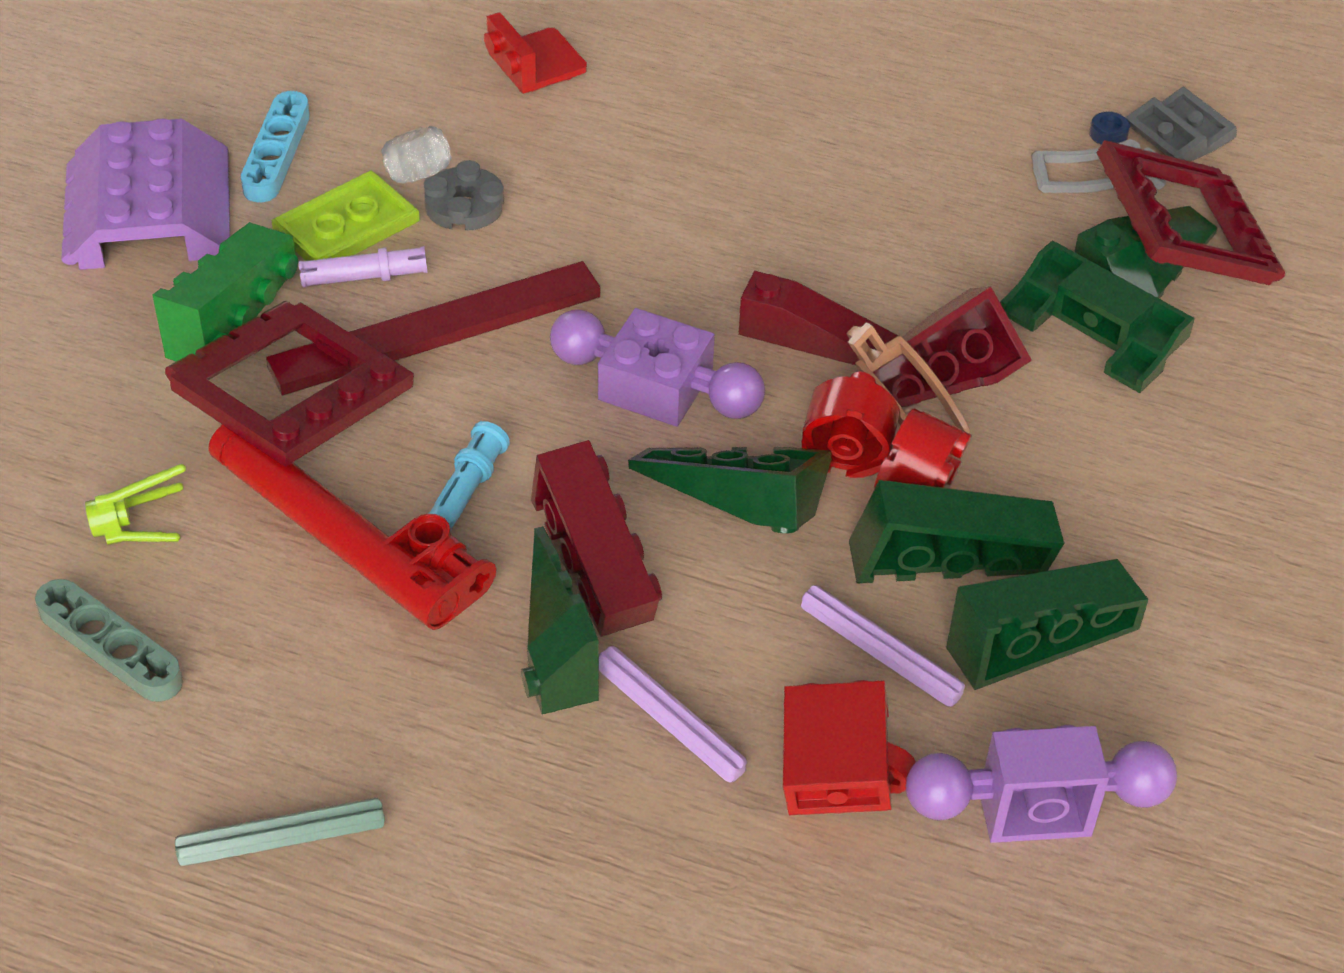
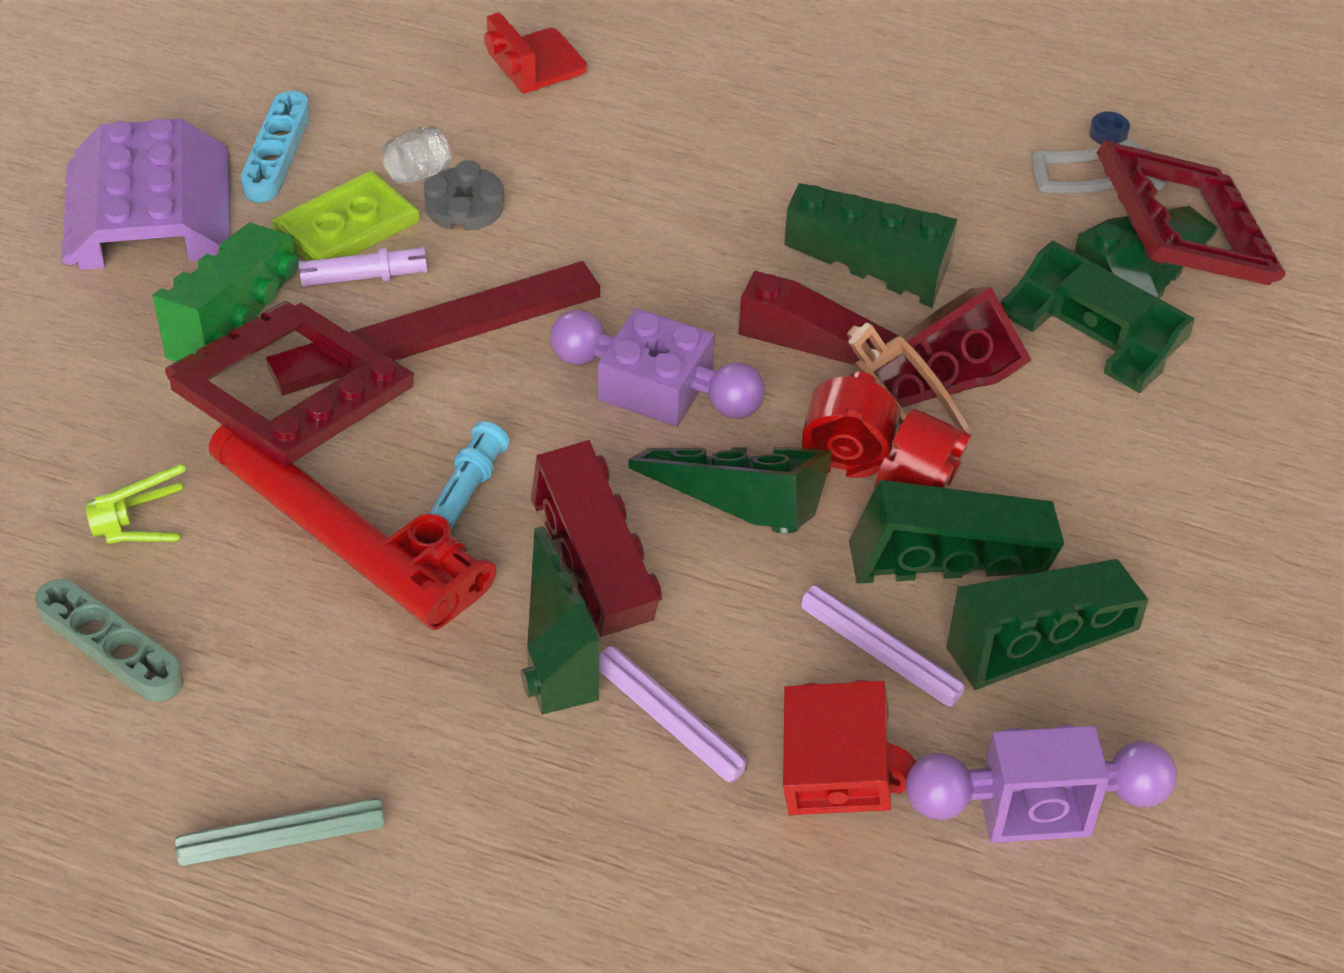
(872, 238): none -> dark green wedge
(1182, 125): dark grey slope -> none

